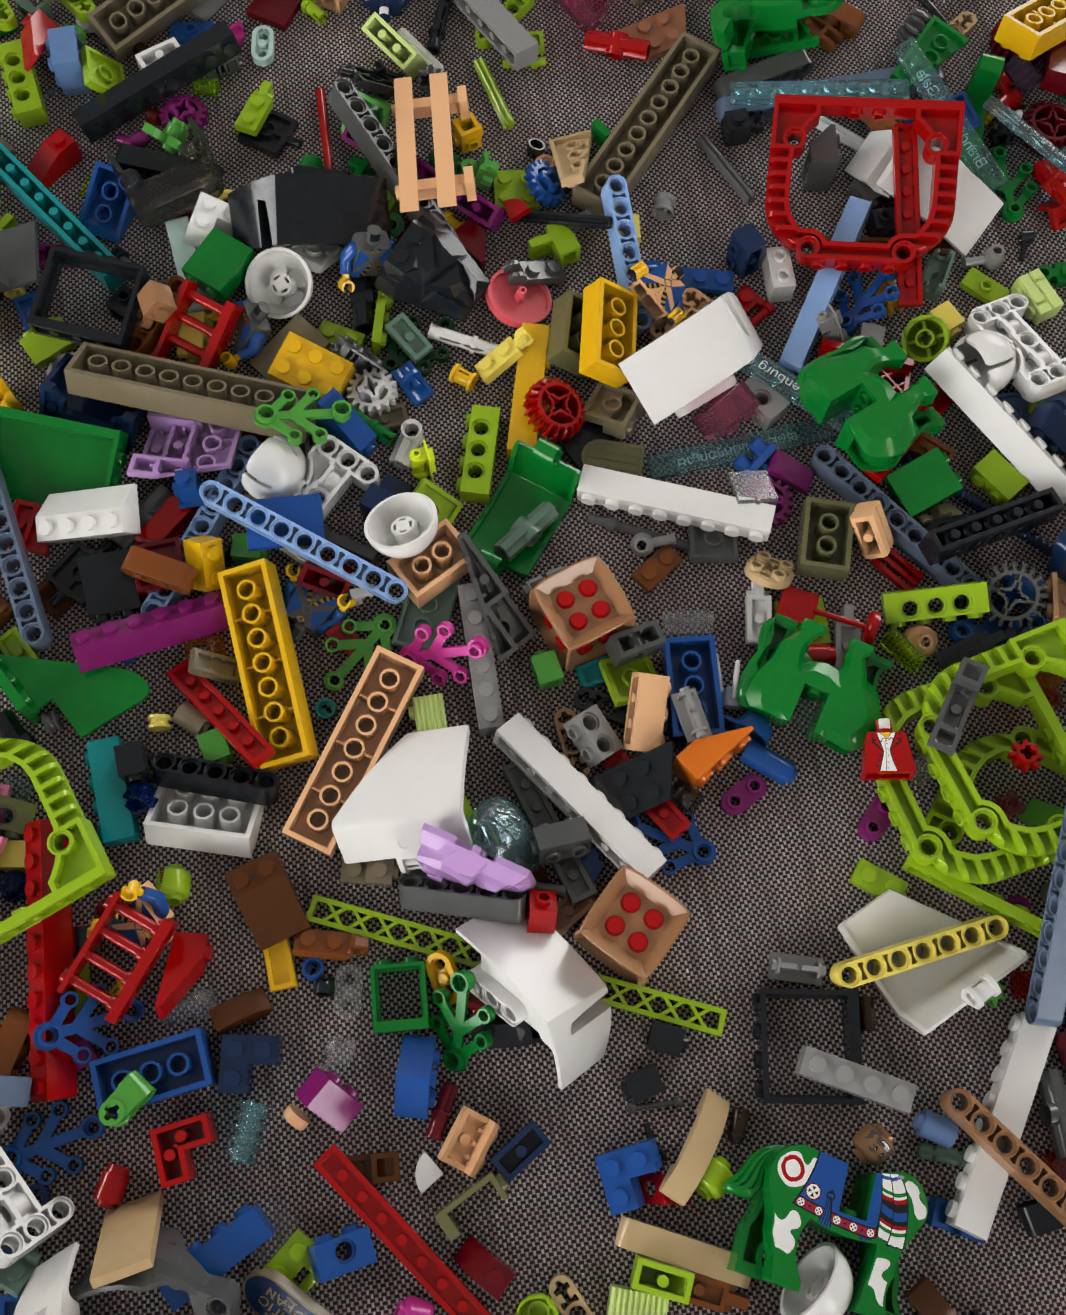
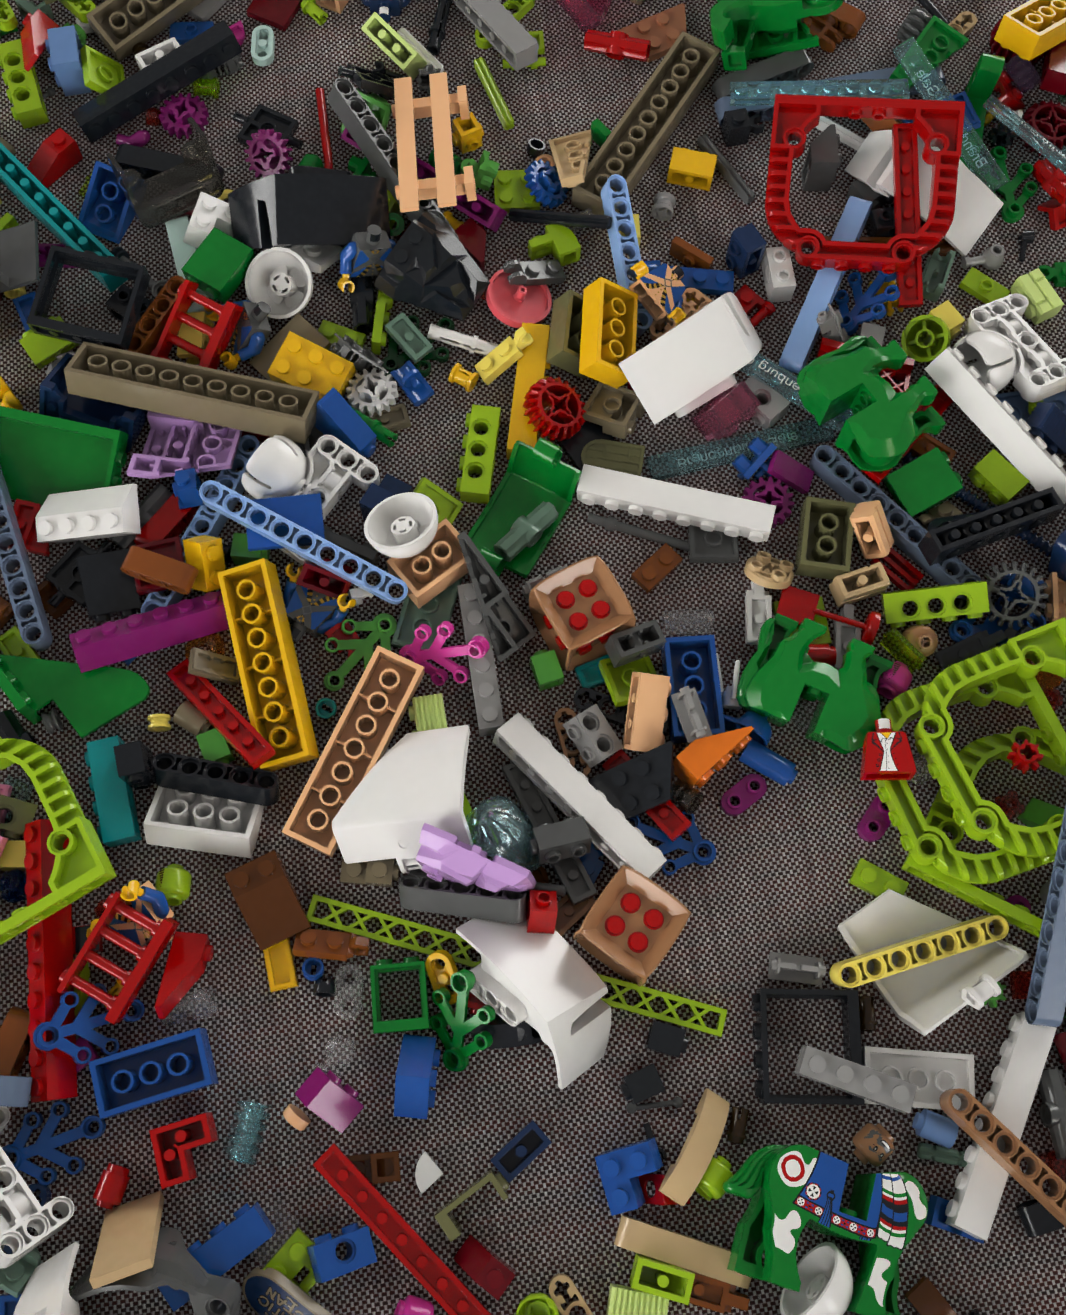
(129, 1097): bright green piece -> none
(140, 798): clear blue gear -> none
(155, 304): medium nougat brick -> none
(172, 137): bright green plant -> none
(240, 1055): dark blue brick -> none
(244, 1007): reddish brown slope -> none
(256, 110): lime hinge -> none
(261, 146): none -> magenta gear
(272, 416): bright green plant -> none
(406, 443): white piece -> none
(422, 462): neon yellow hinge -> none
(442, 1111): dark red axle -> none
(469, 1141): light nougat bracket -> none
(516, 209): red tile -> none
(651, 542): light grey bar -> none
(690, 255): none -> dark orange plate
(691, 168): none -> yellow brick
(752, 487): clear piece -> none
(859, 584): none -> tan brick
(894, 681): none -> dark pink head
(929, 1070): none -> white plate
(957, 706): dark grey slope -> none

